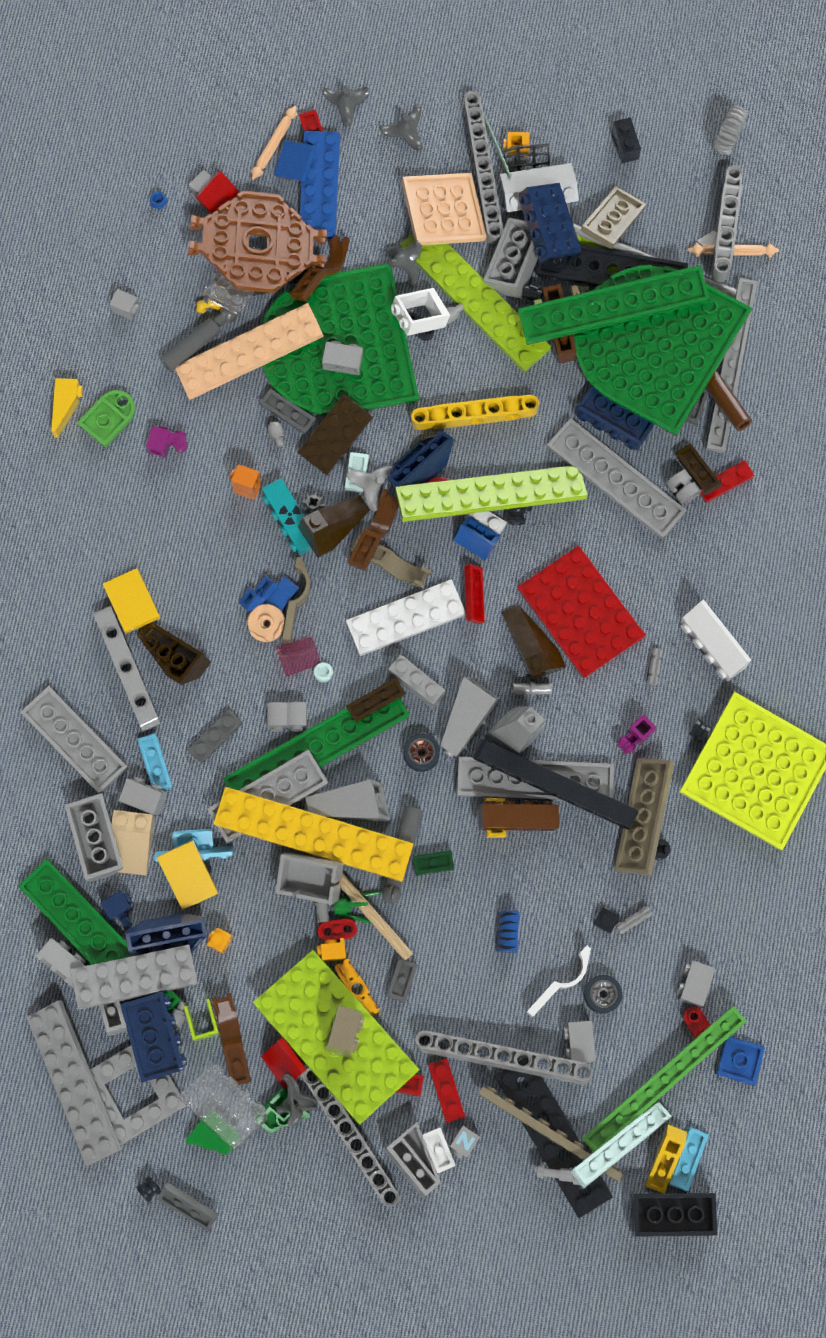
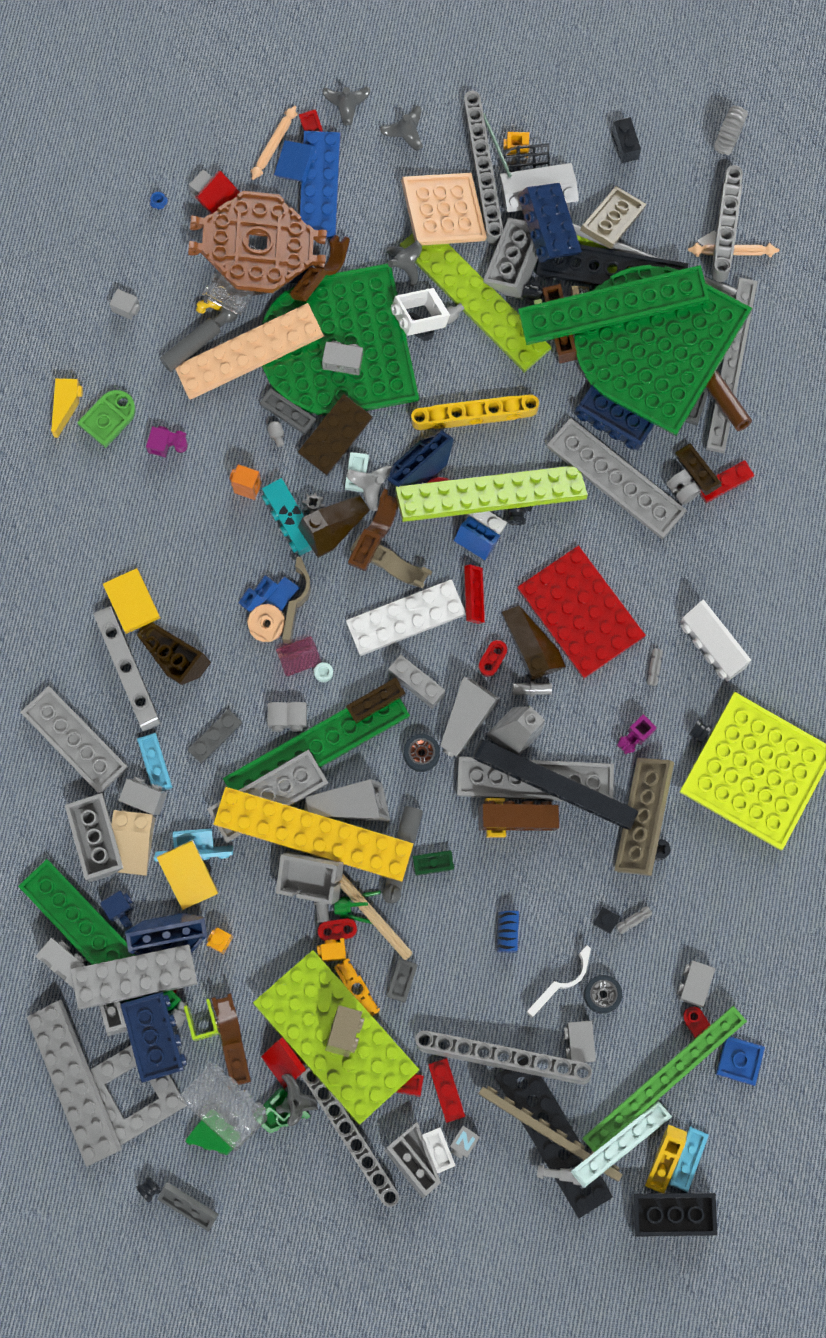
(492, 659): none -> red plate

